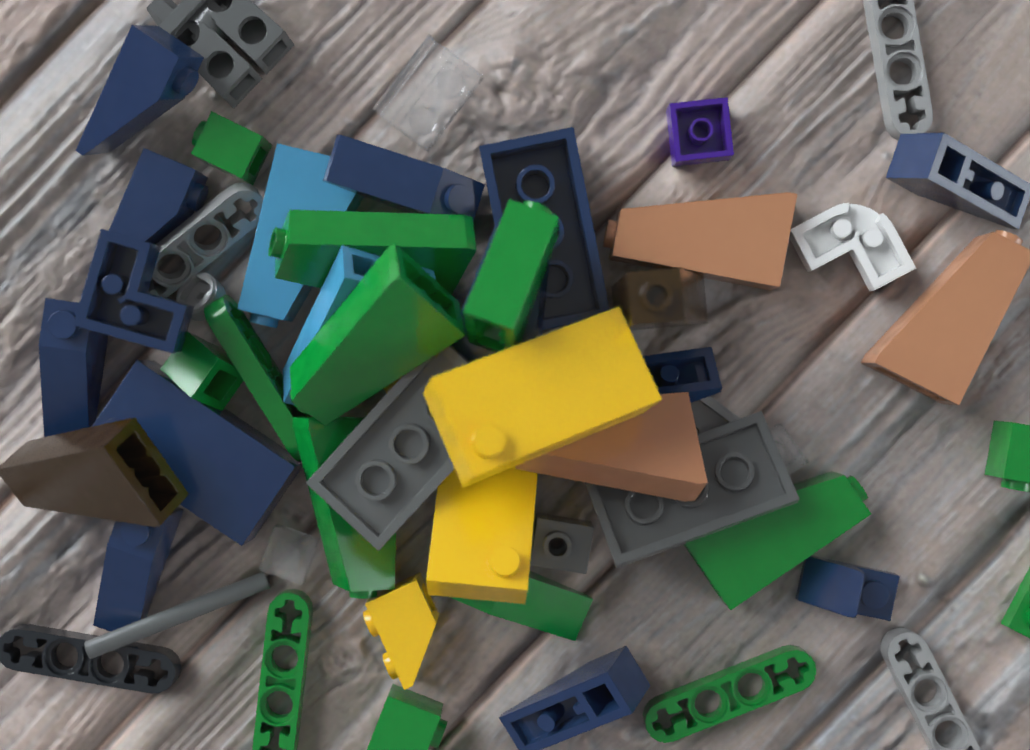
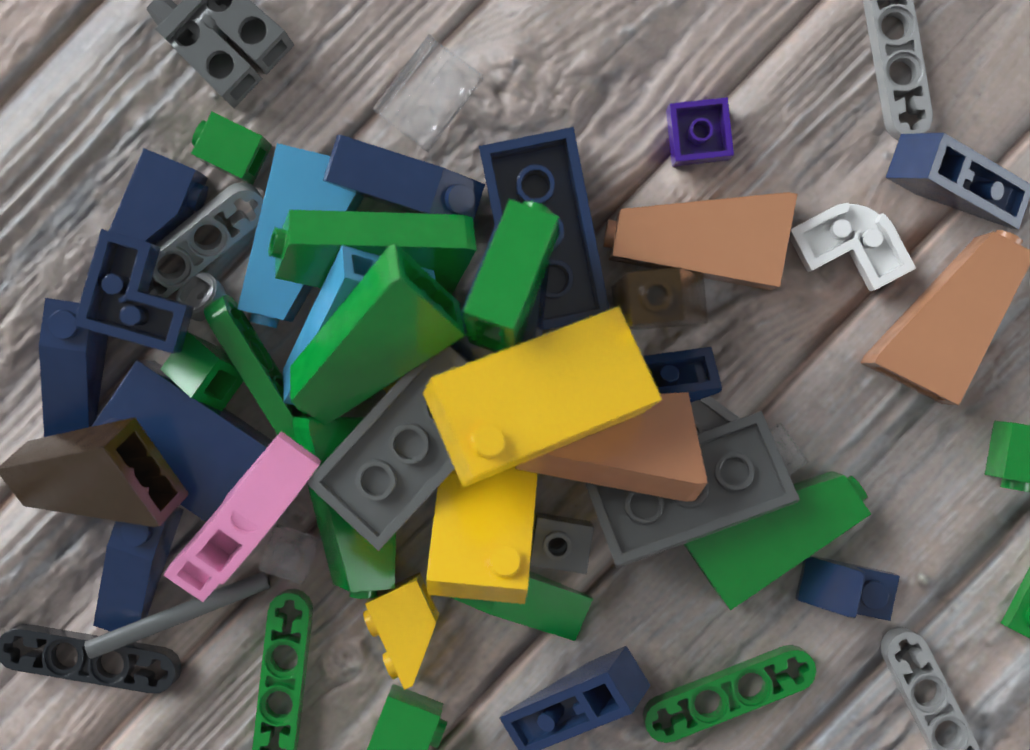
(145, 82): dark blue slope -> none
(243, 517): none -> bright pink slope

